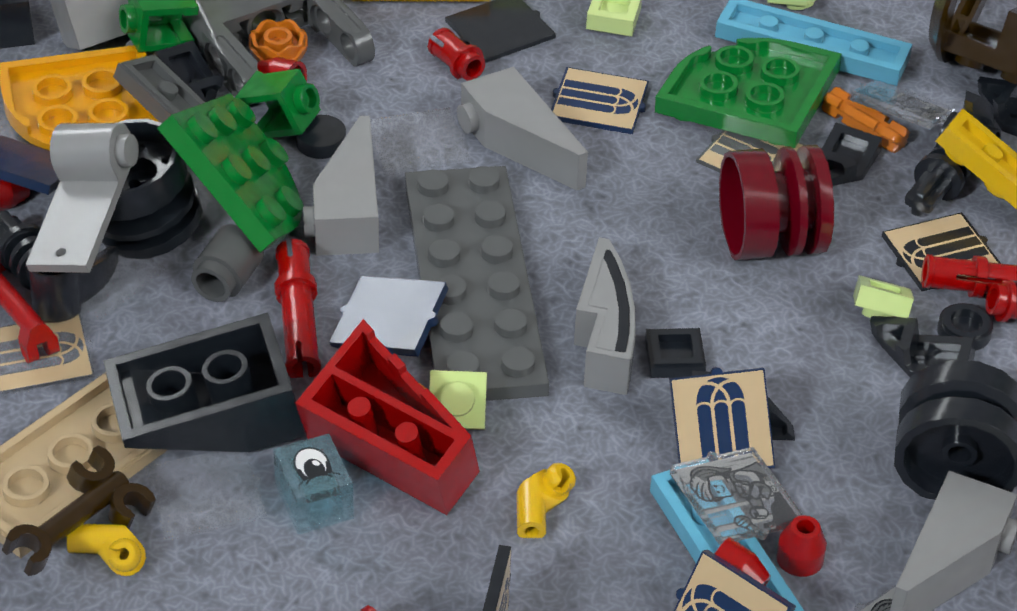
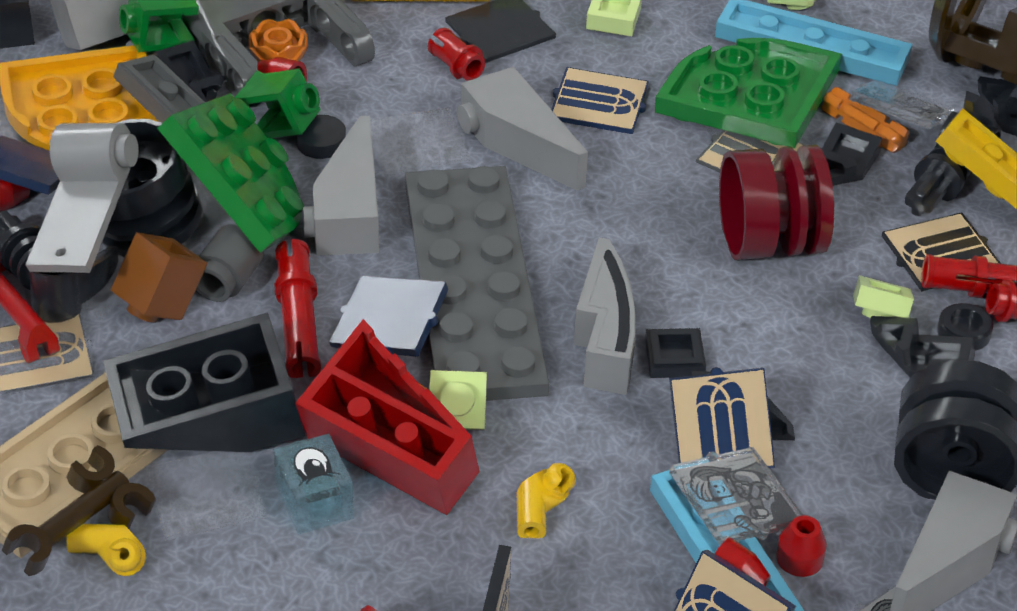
(158, 278): none -> dark orange brick

